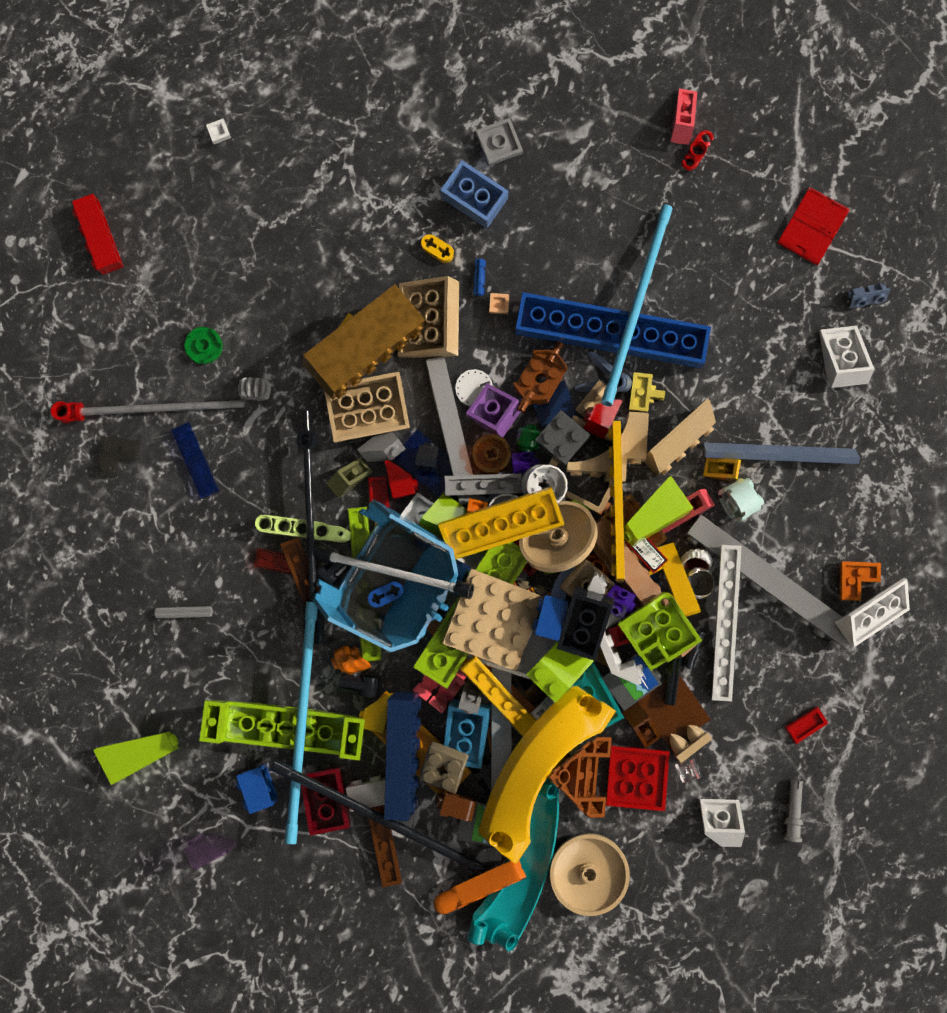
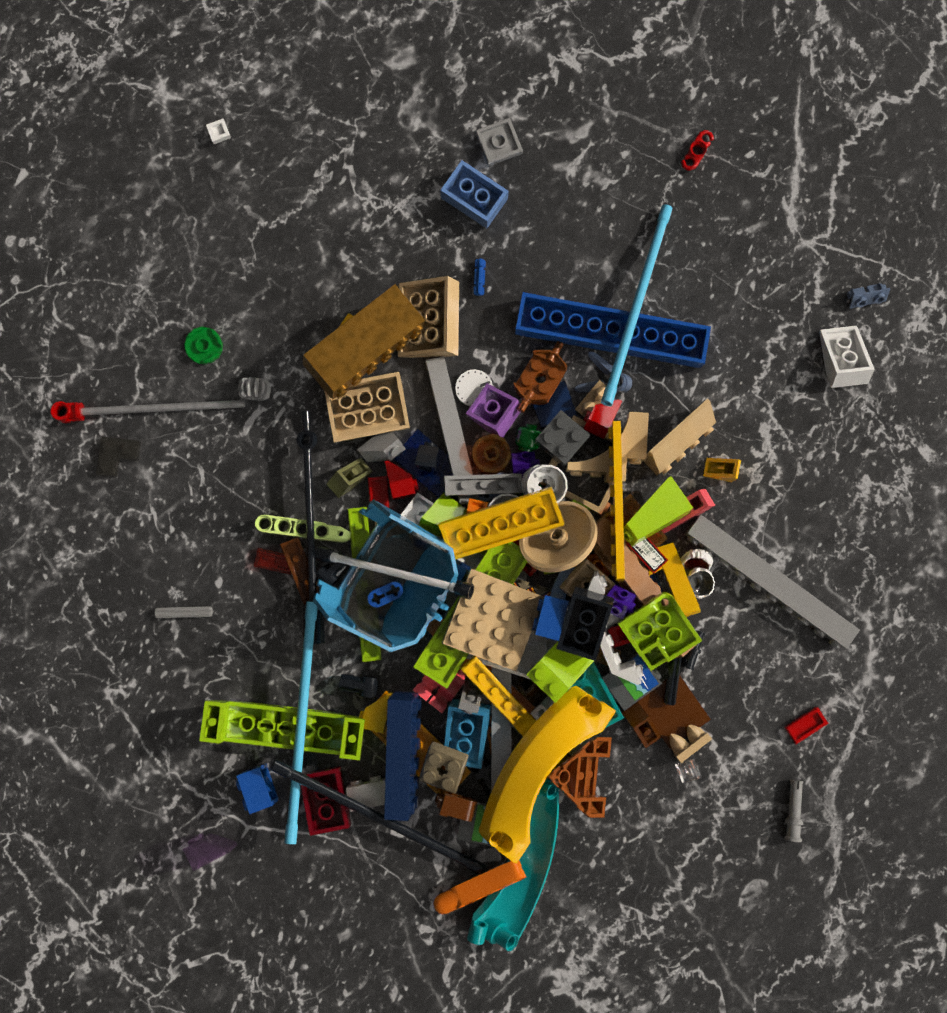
(97, 234): red brick -> none
(130, 756): lime slope -> none
(195, 460): clear blue plate -> none
(349, 660): orange head -> none
(385, 852): reddish brown plate -> none
(439, 244): yellow beam -> none
(499, 303): light nougat plate -> none
(589, 874): tan dish -> none
(637, 778): red plate -> none
(643, 392): light yellow hinge -> none
(684, 117): coral slope -> none
(723, 821): white slope -> none
(726, 622): white plate -> none
(740, 499): light aqua brick -> none
(781, 453): sand blue tile -> none
(813, 226): red piece -> none
(853, 574): orange plate -> none
(875, 613): white slope -> none

